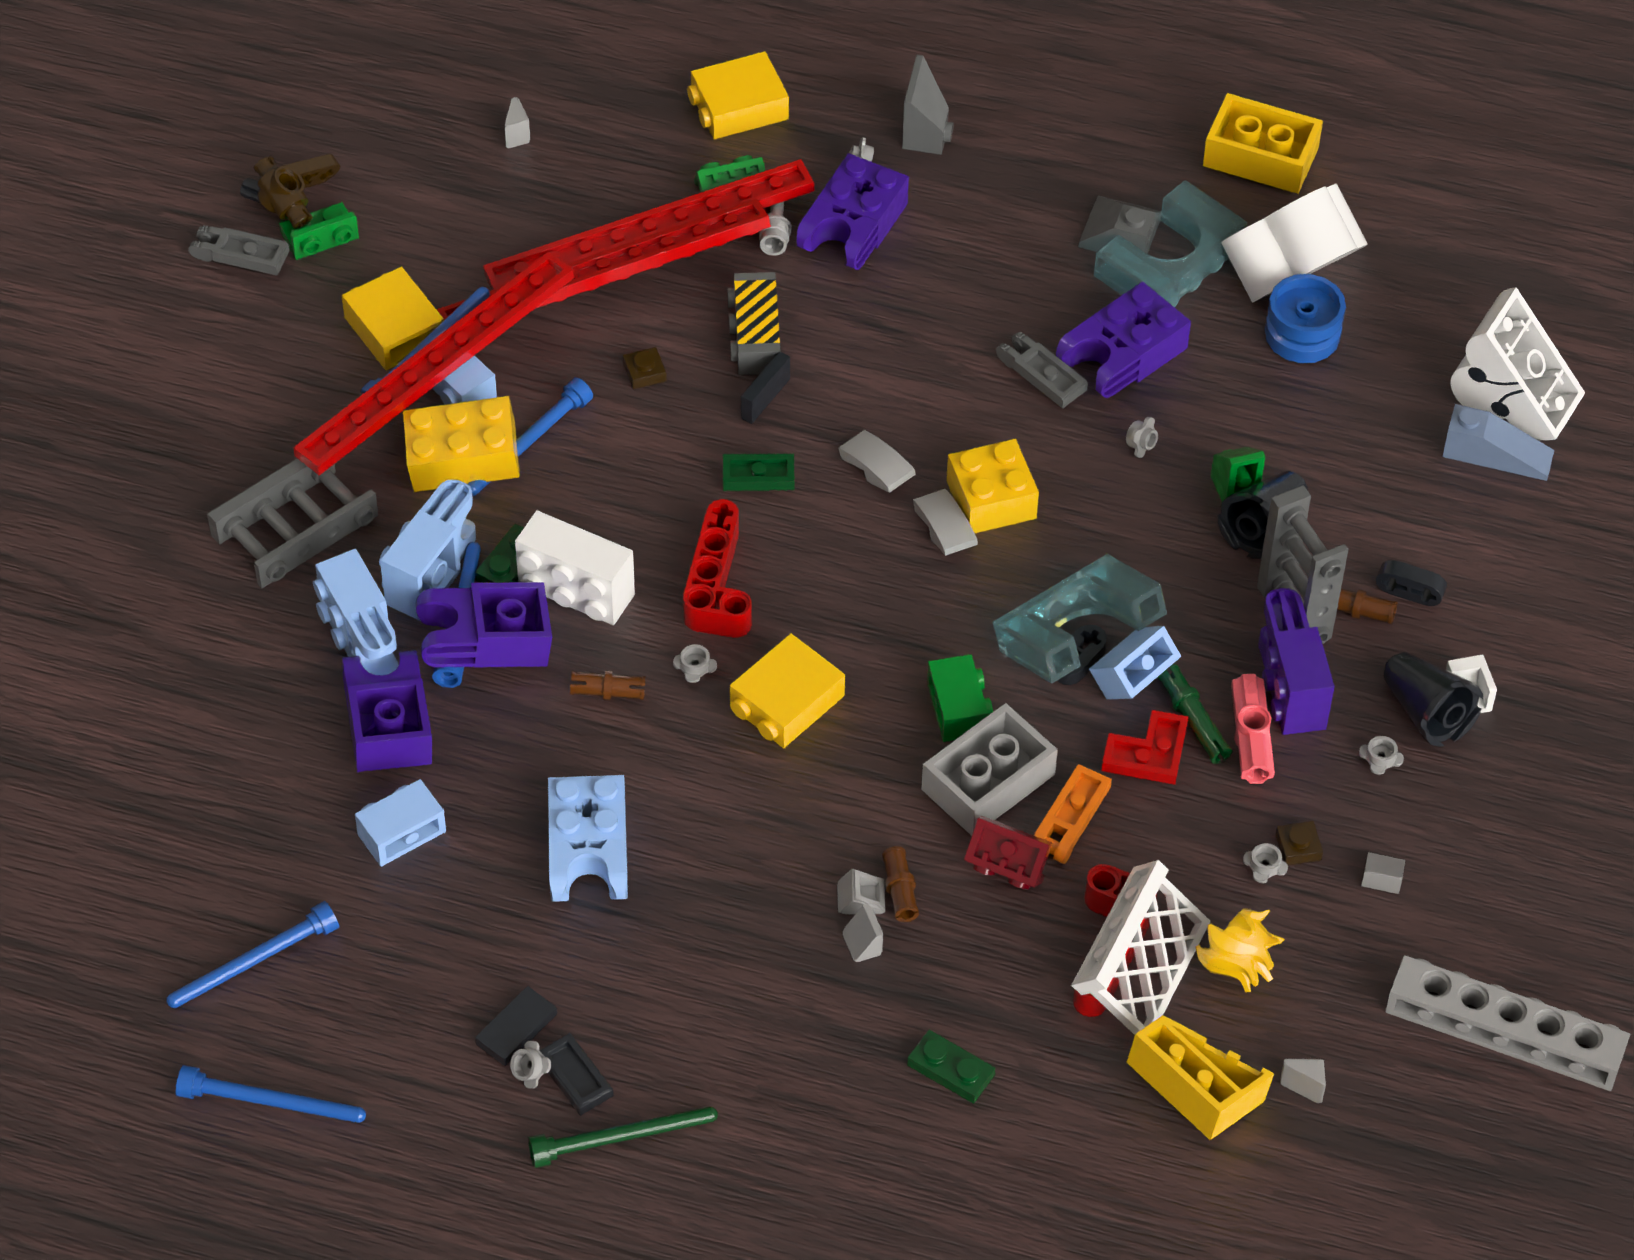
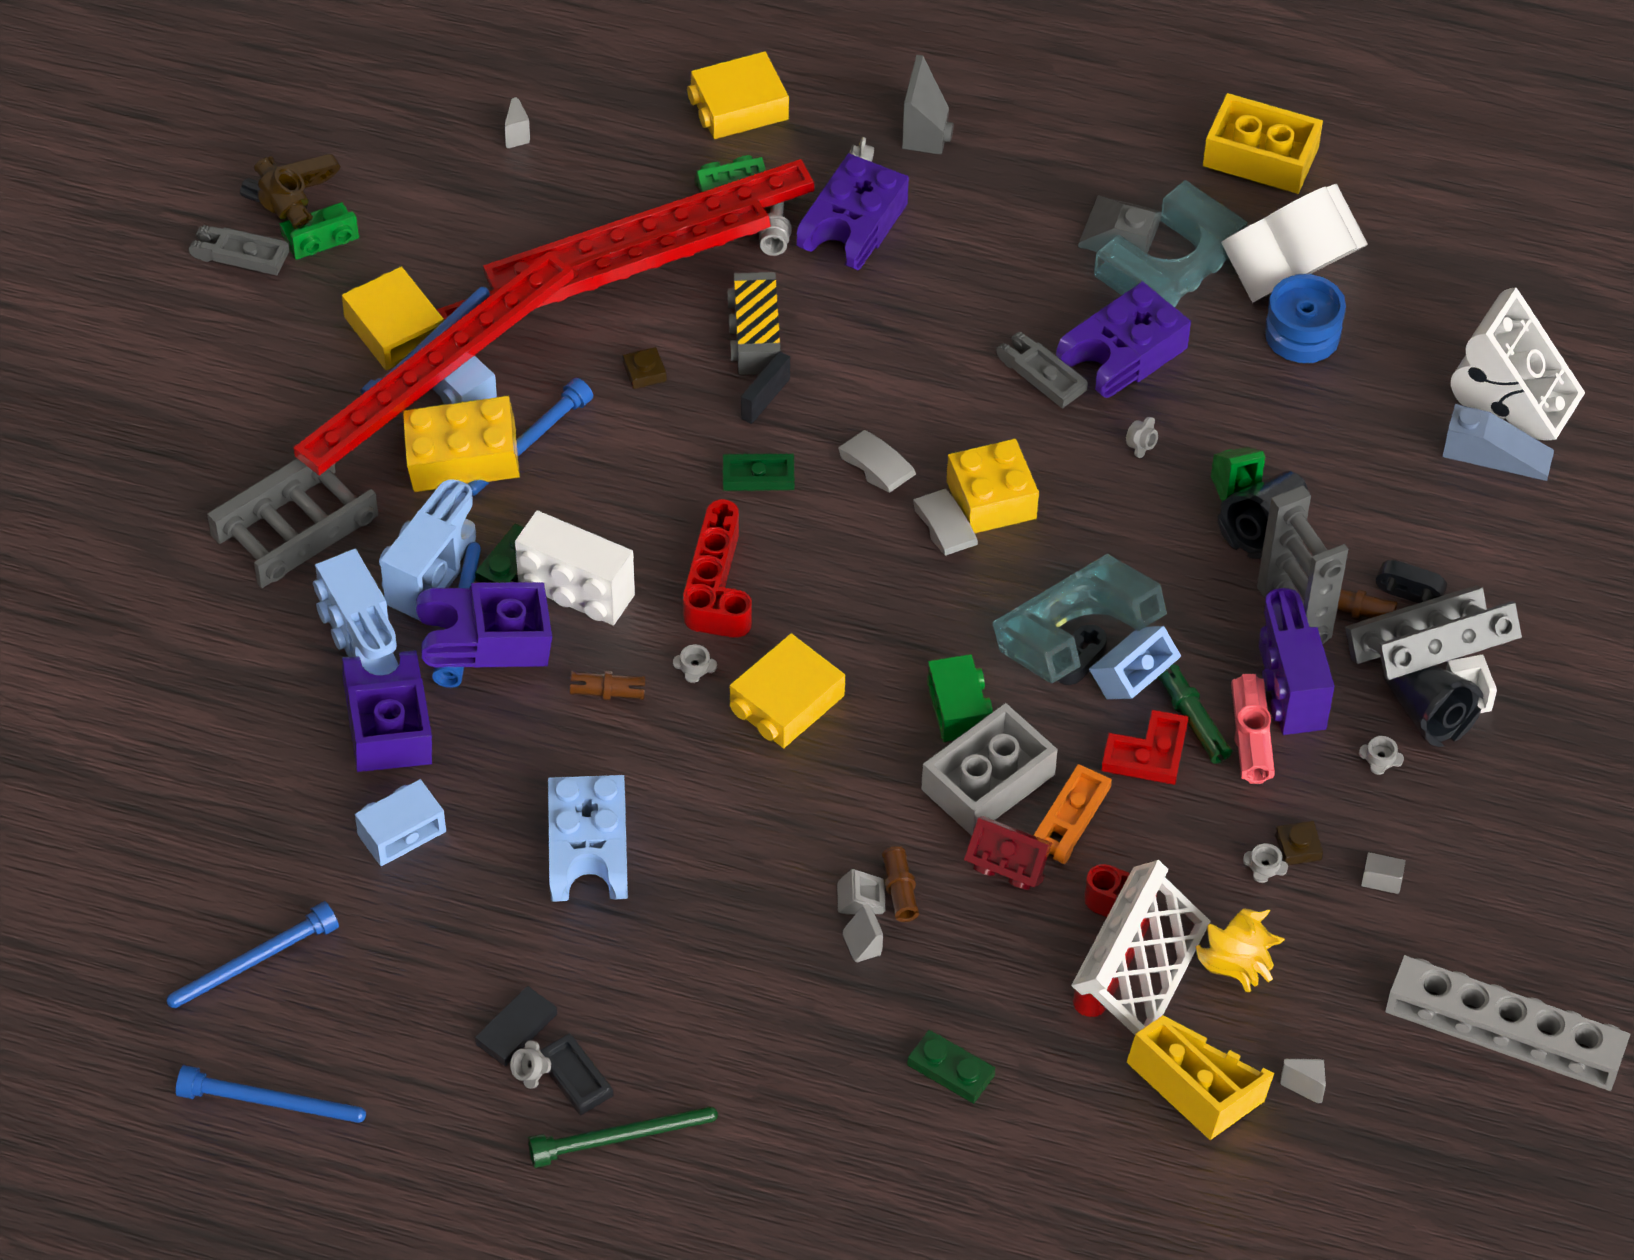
(1433, 632): none -> fence

